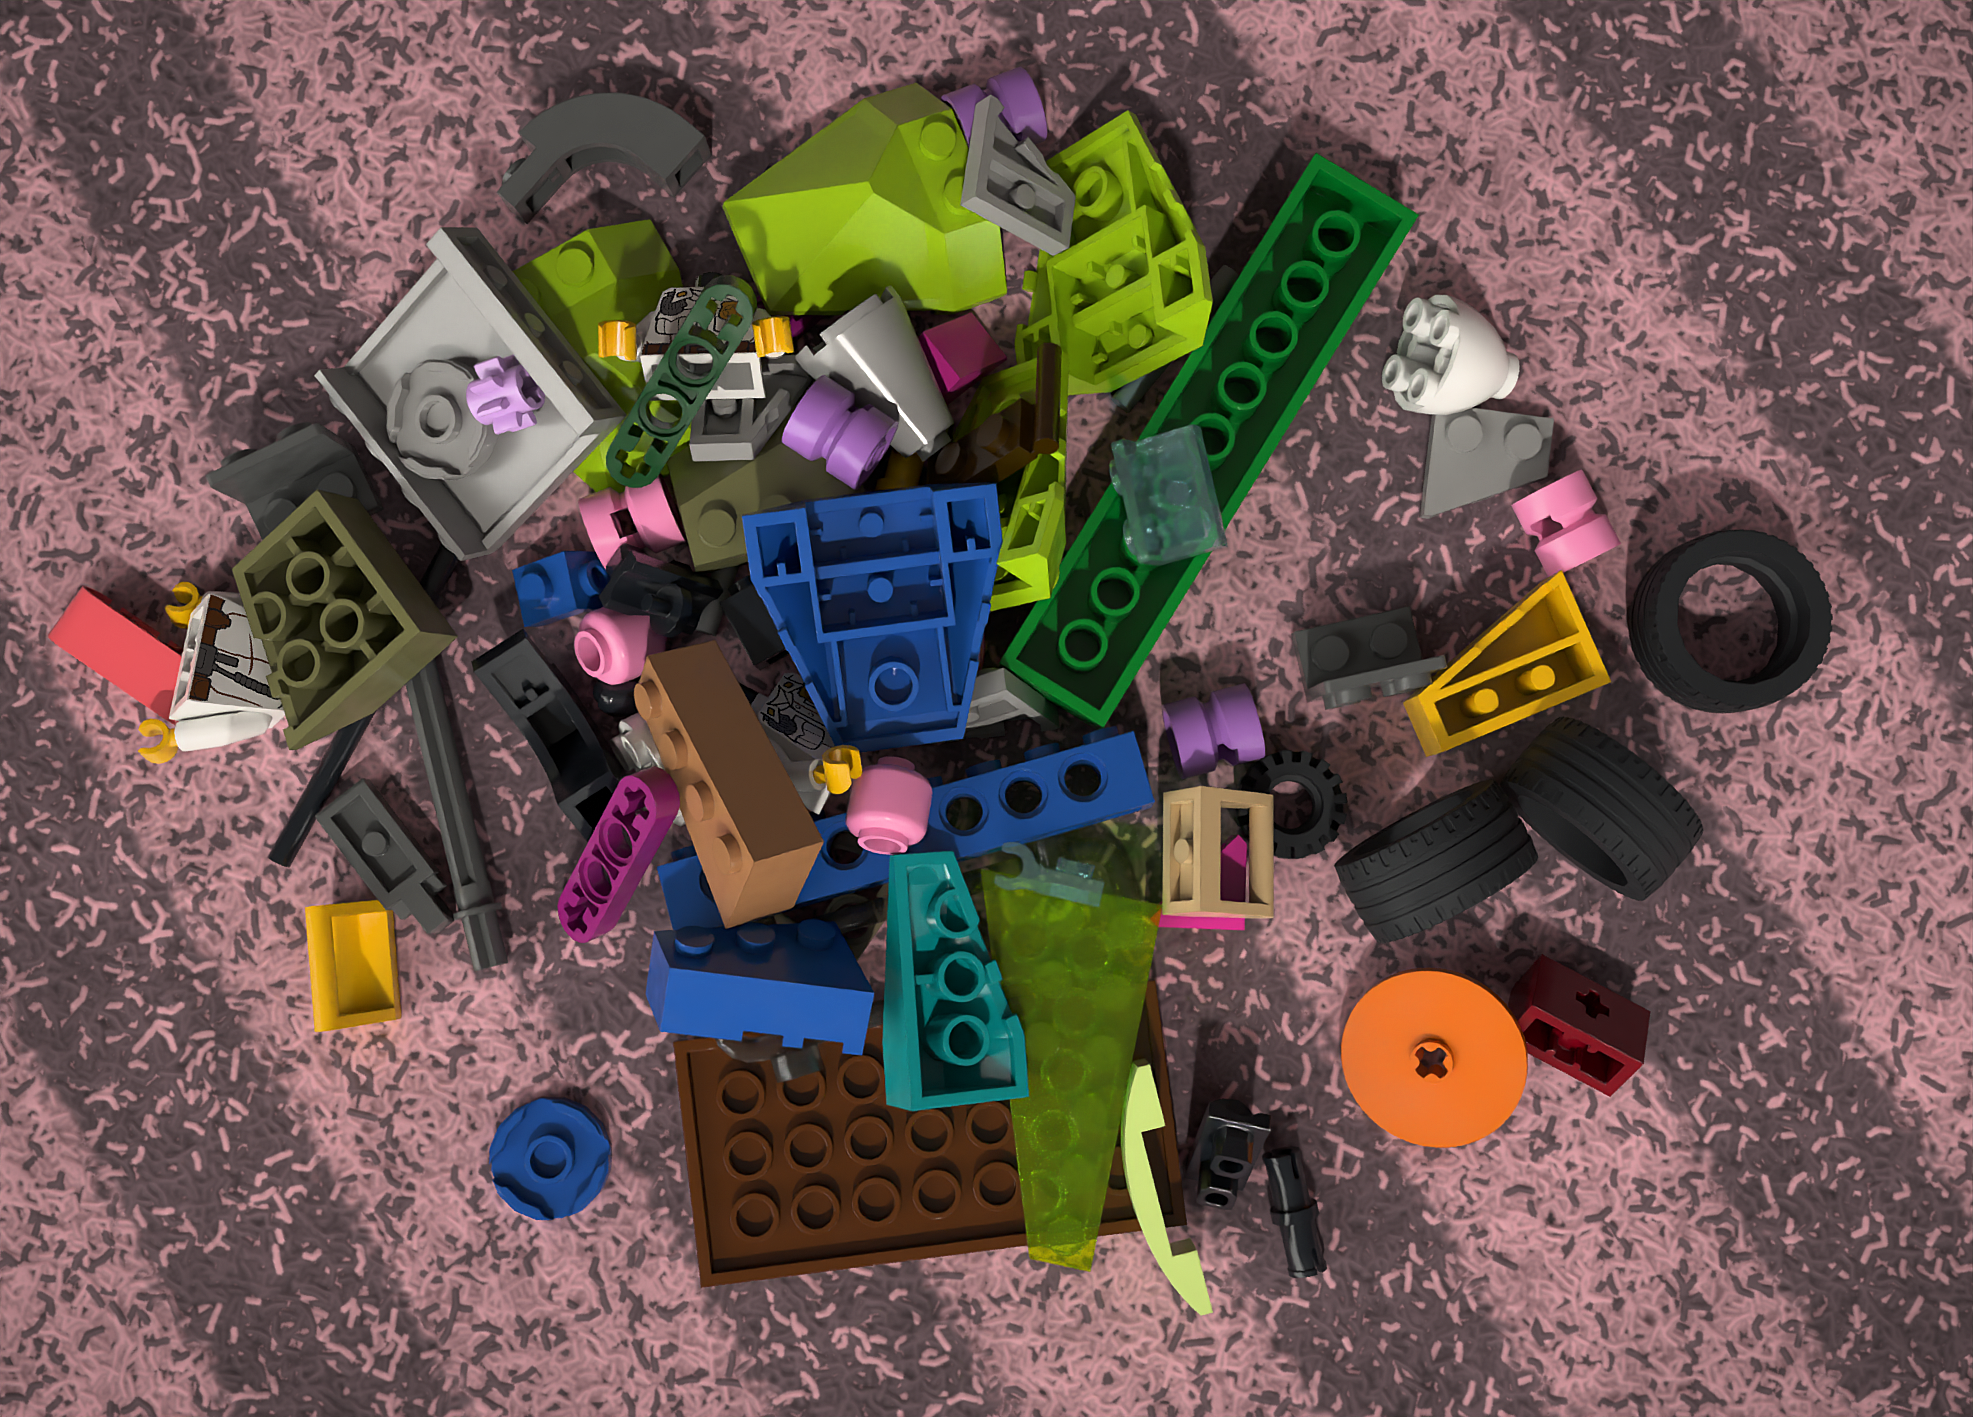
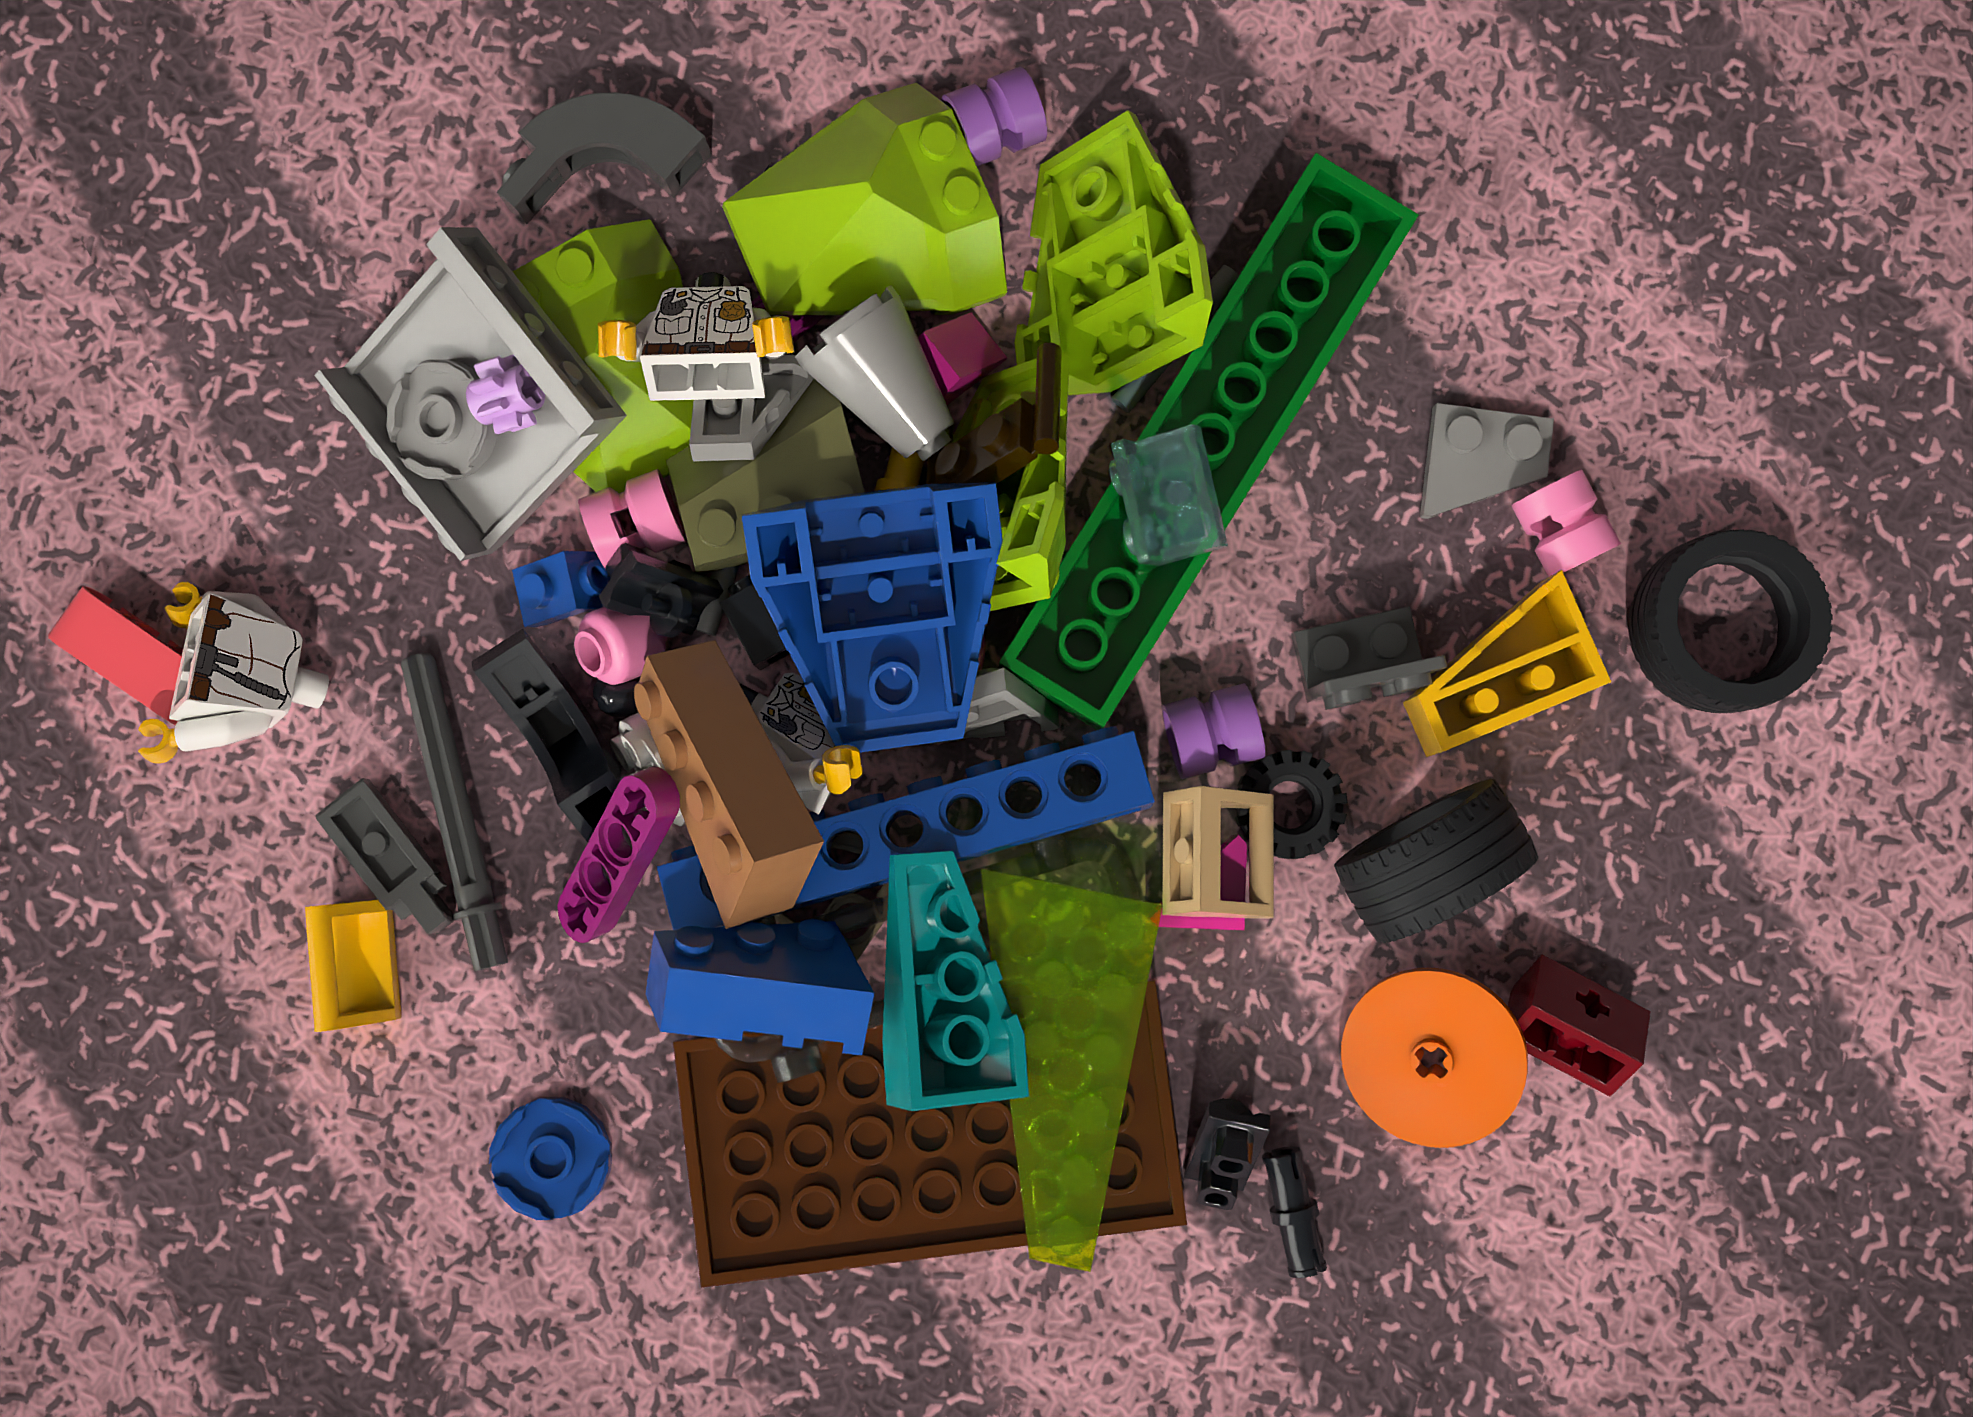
(290, 470): dark grey bracket -> none
(336, 616): olive wedge -> none
(347, 739): black bar -> none
(685, 386): dark green beam -> none
(834, 428): medium lavender wheel -> none
(889, 806): bright pink head -> none
(1014, 185): light grey wing -> none
(1068, 881): clear light blue plate -> none
(1176, 1259): yellowish green slope -> none
(1448, 359): white piece -> none
(1602, 807): black tyre -> none

